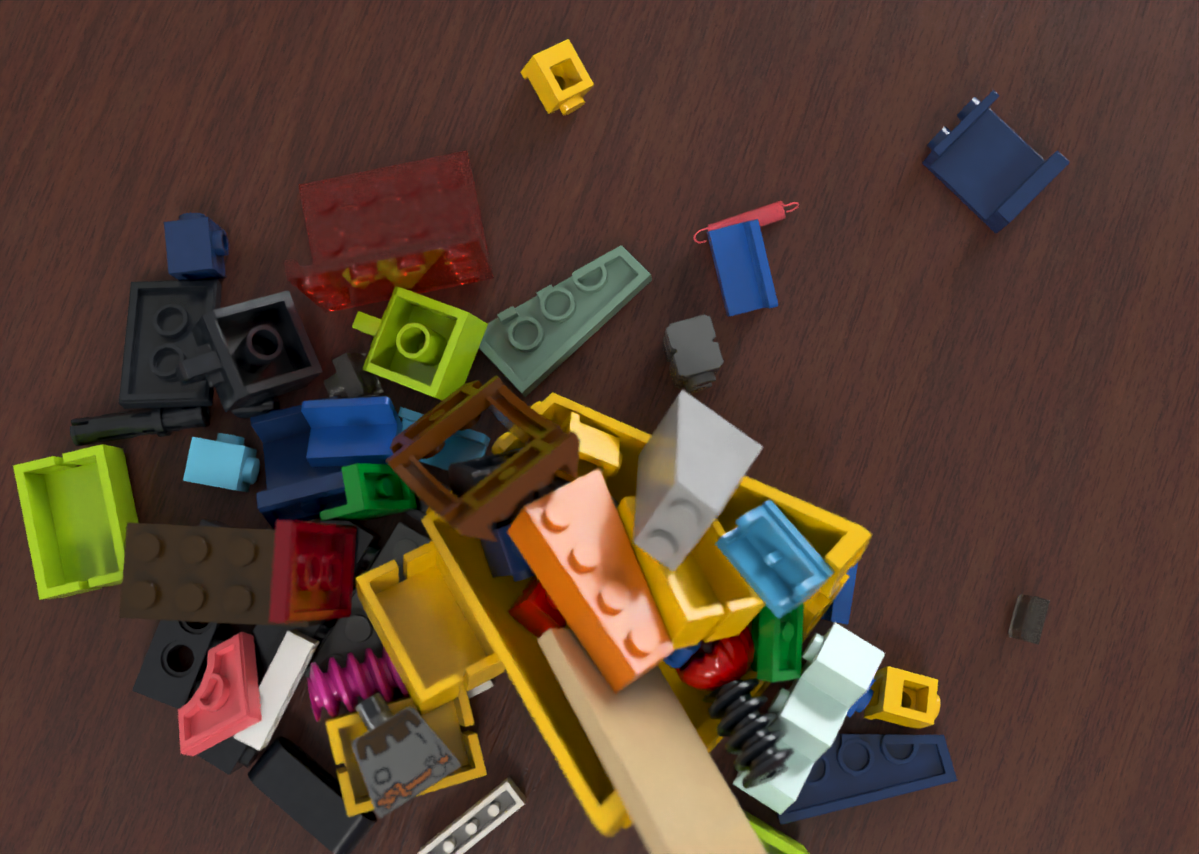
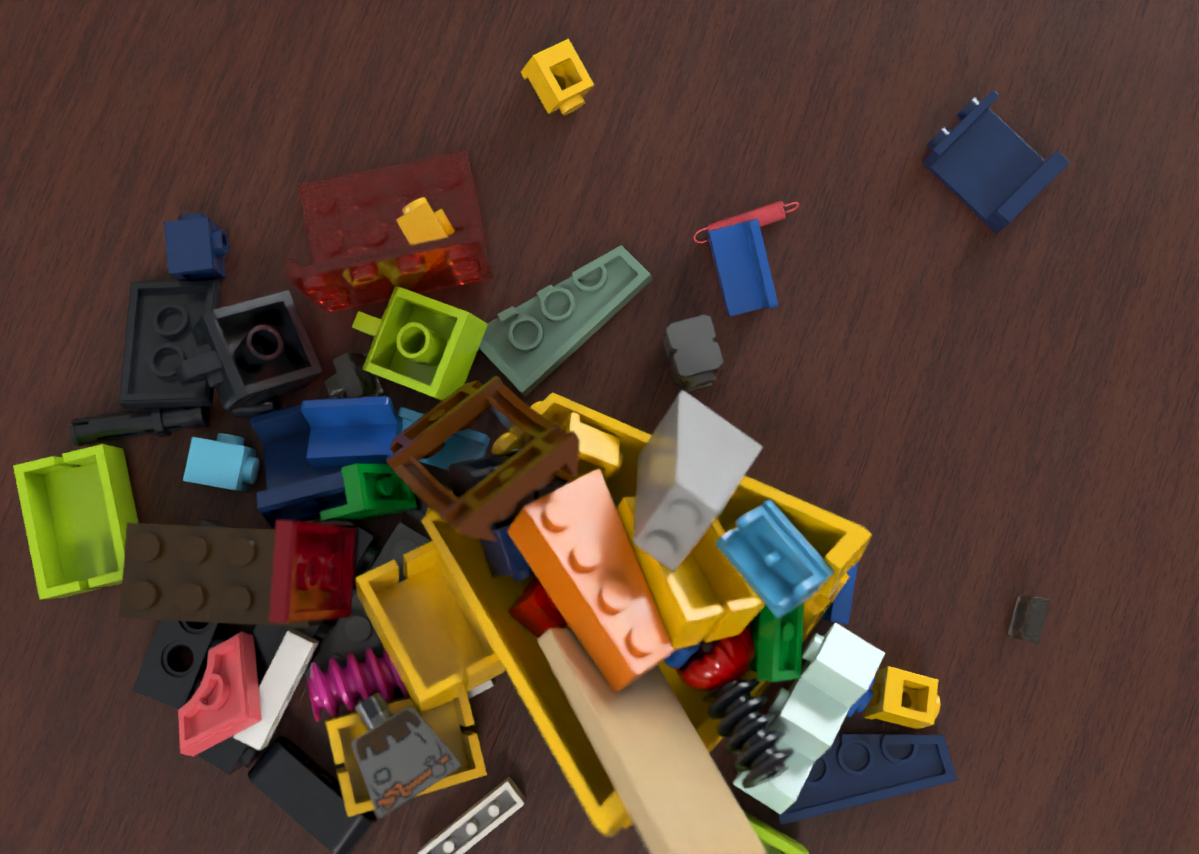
(422, 224): none -> yellow brick

